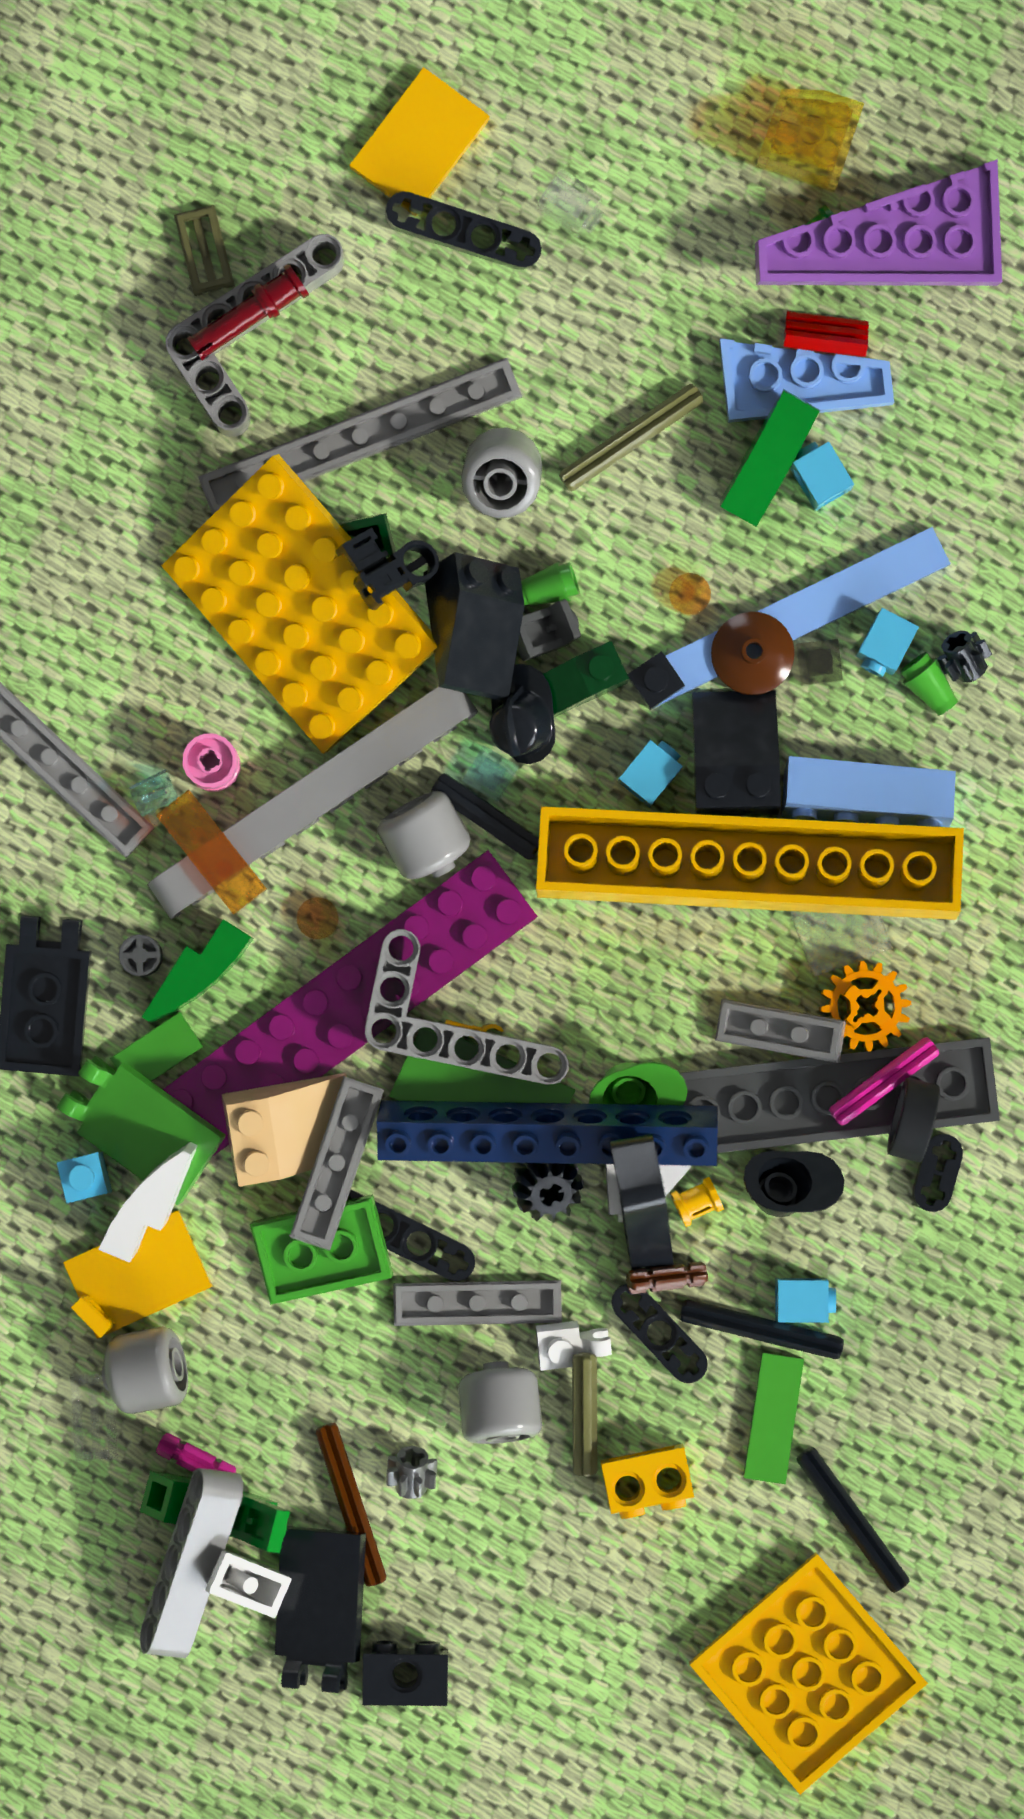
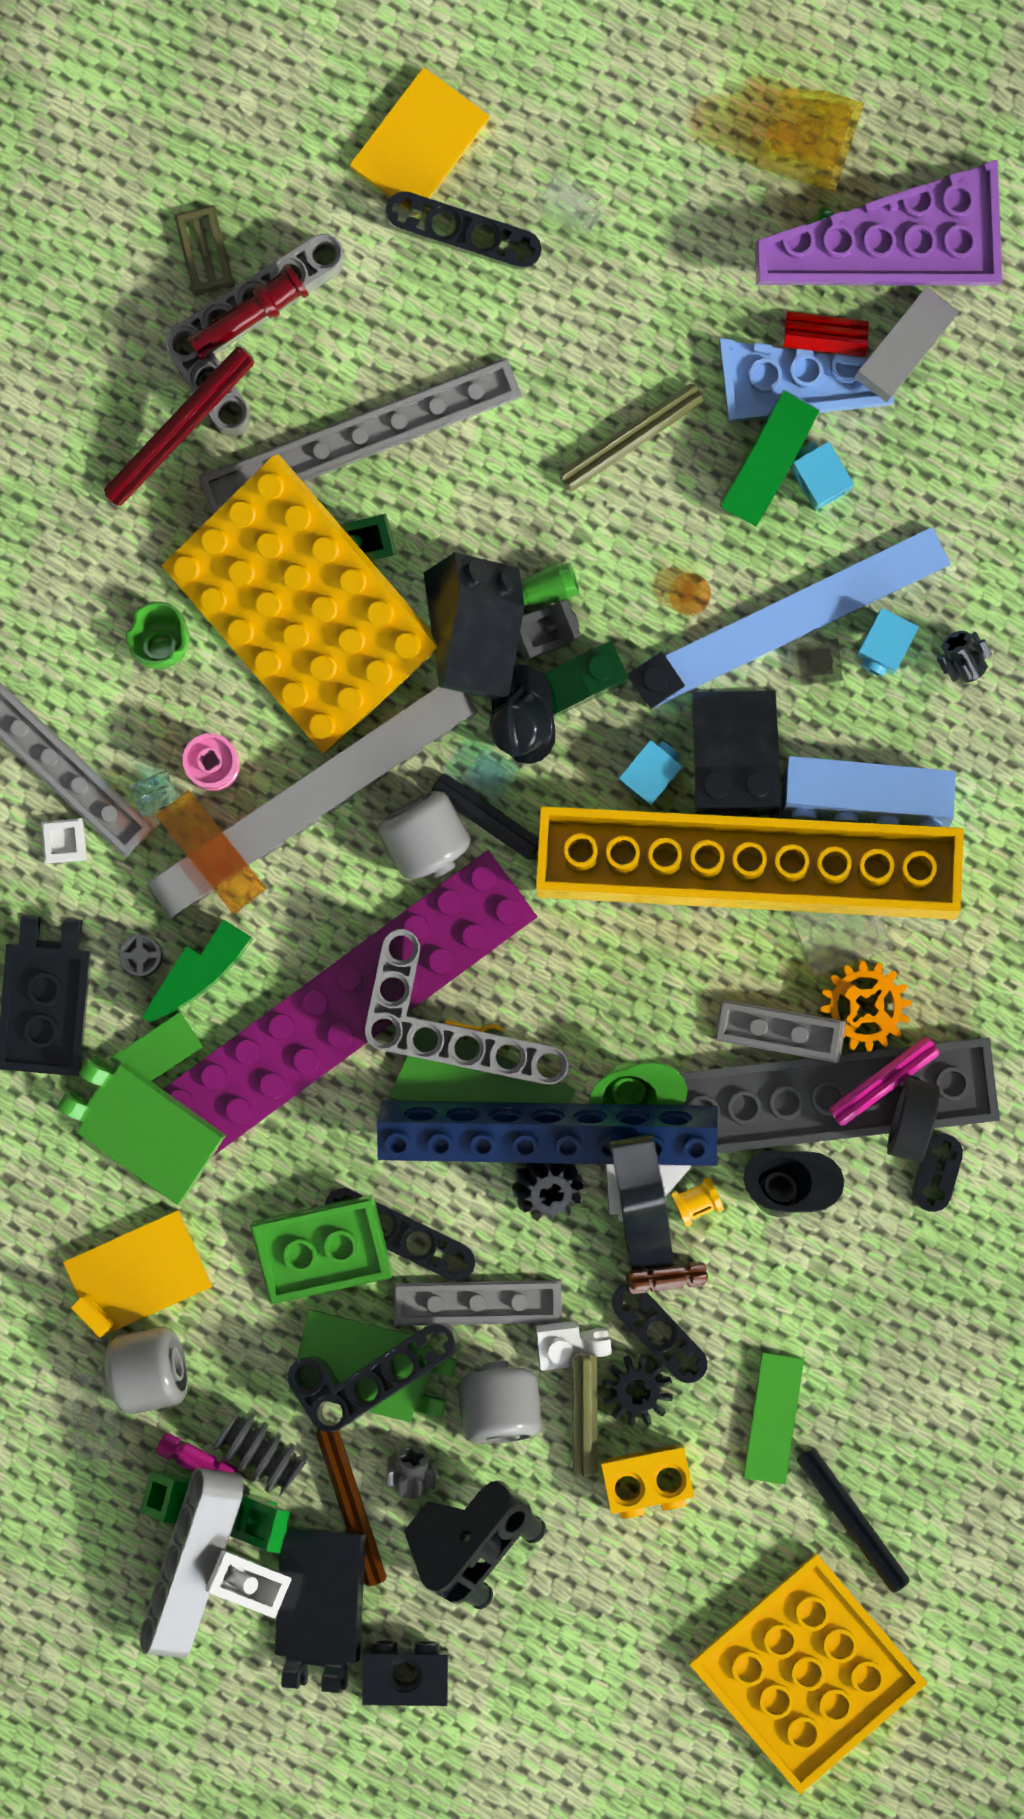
(63, 841): none -> white tile
(84, 1177): medium azure brick -> none
(148, 1205): white slope -> none
(154, 622): none -> bright green hair
(179, 426): none -> dark red axle
(260, 1452): none -> dark grey piece
(278, 1127): tan slope -> none
(317, 918): clear orange tile -> none
(336, 1163): light grey tile -> none
(352, 1345): none -> bright green tile
(379, 1370): none -> black beam
(386, 574): black piece -> none
(452, 1540): none -> black piece
(495, 467): light grey head -> none
(649, 1383): none -> black gear
(748, 674): reddish brown dish -> none
(761, 1329): black axle -> none
(804, 1300): medium azure brick -> none
(906, 344): none -> light grey tile
(929, 683): bright green cone -> none

